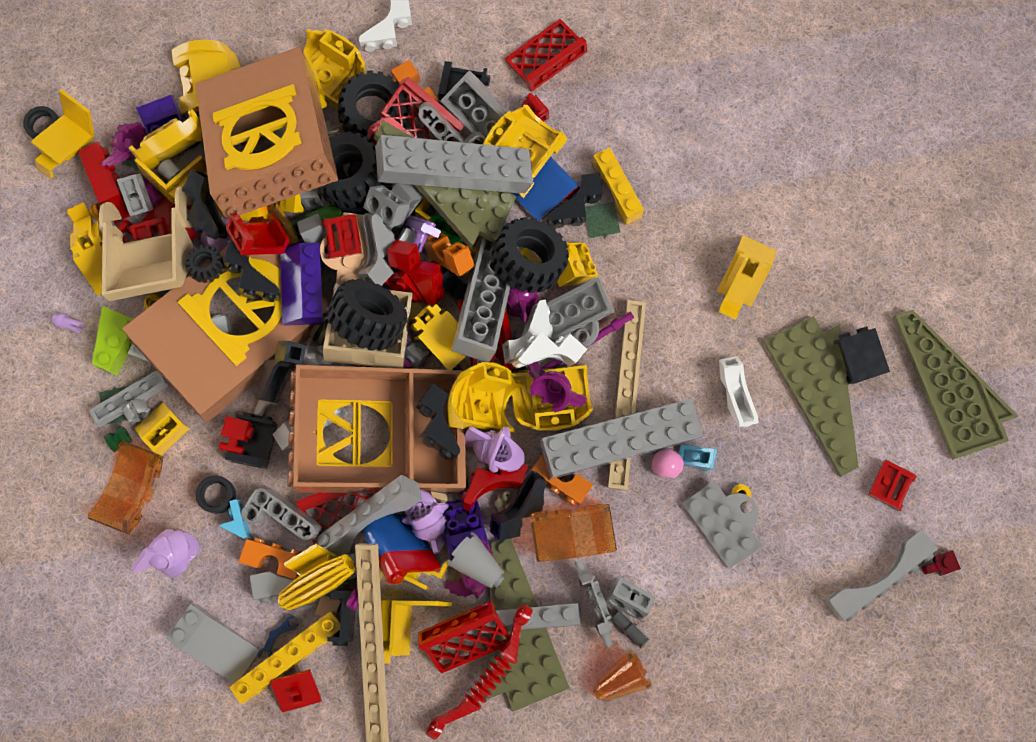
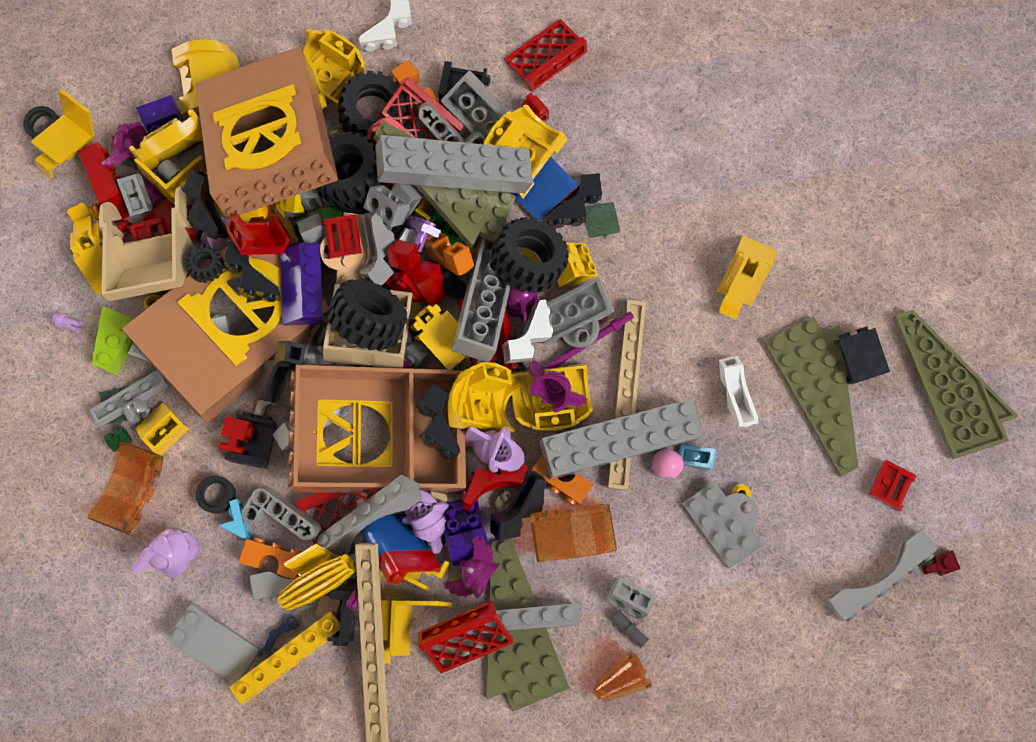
(296, 691): red piece -> none
(470, 703): red piece -> none
(476, 562): light grey cone -> none
(540, 347): white arch -> none
(601, 609): light grey plate -> none
(623, 193): yellow arch -> none

